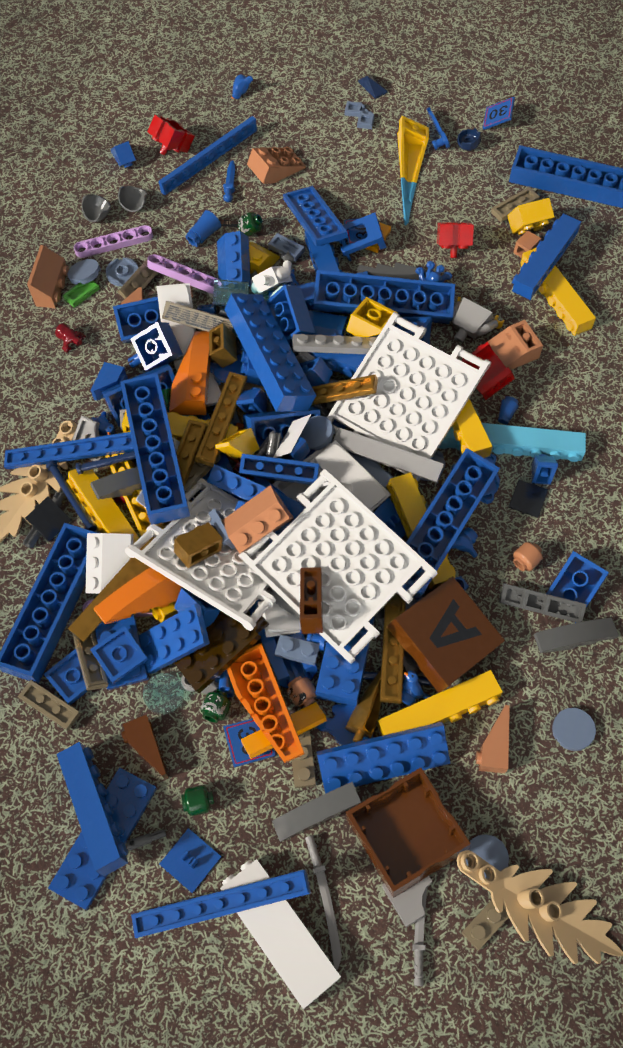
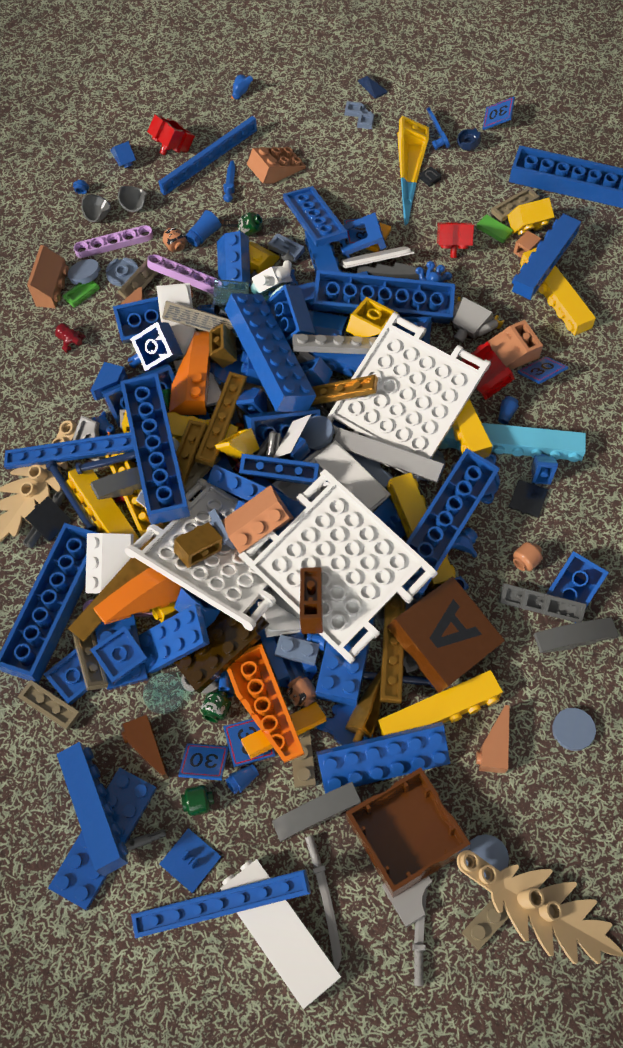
(80, 187): none -> blue plate
(173, 239): none -> nougat head
(203, 761): none -> blue piece
(241, 779): none -> blue cone
(376, 256): none -> white piece
(412, 689): blue animal -> none
(430, 176): none -> black tile
(494, 228): none -> bright green tile
(542, 369): none -> blue piece

